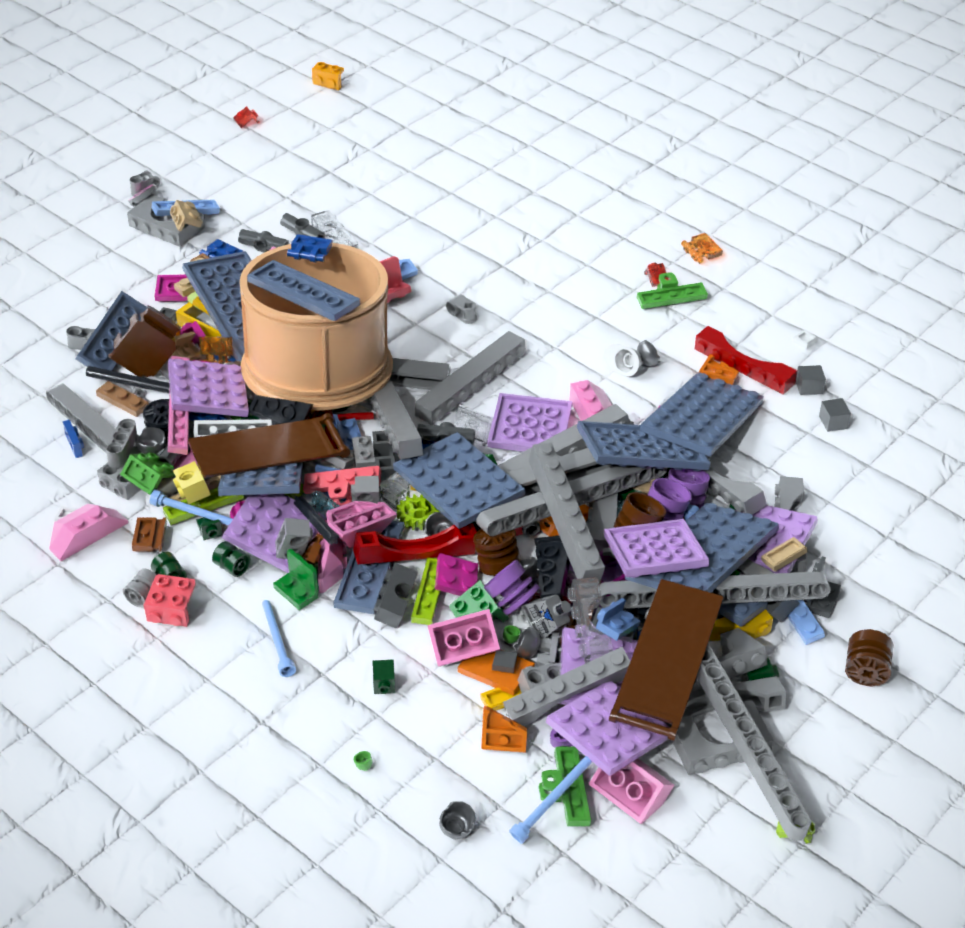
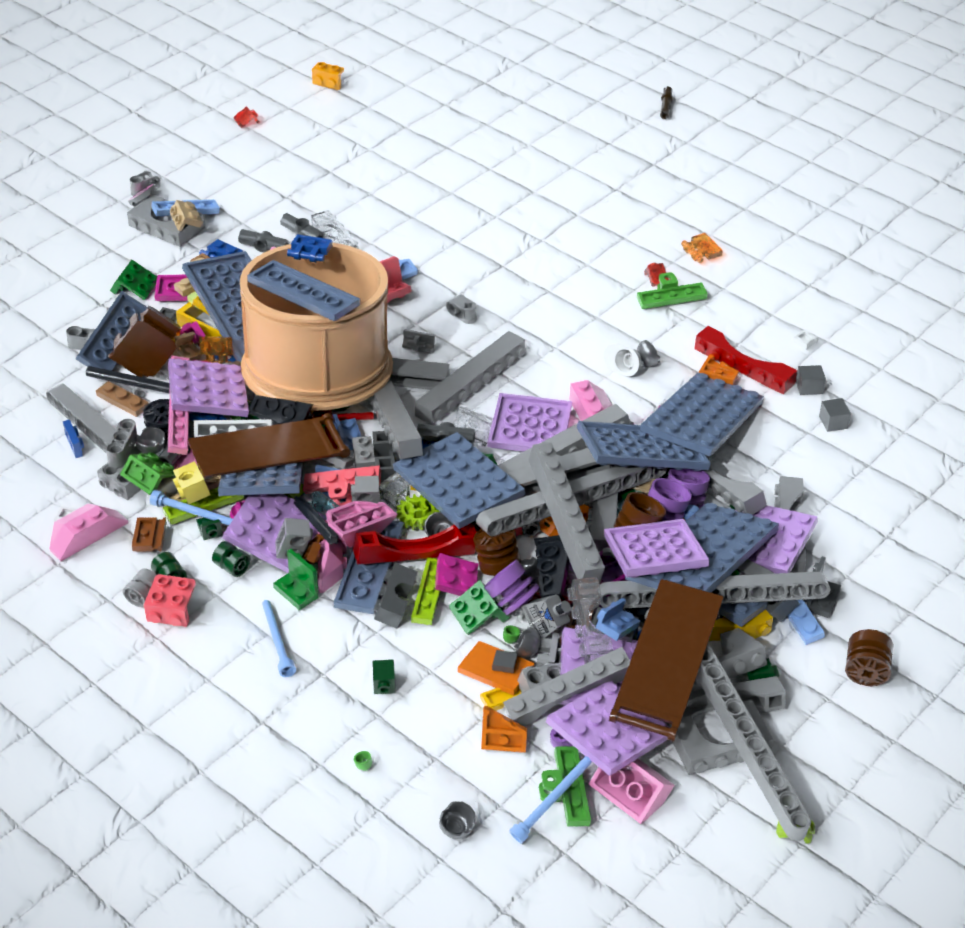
(135, 279): none -> green bracket
(418, 341): none -> light grey hips
(463, 637): bright pink slope -> none
(666, 99): none -> dark brown pin
(784, 554): tan tile -> none

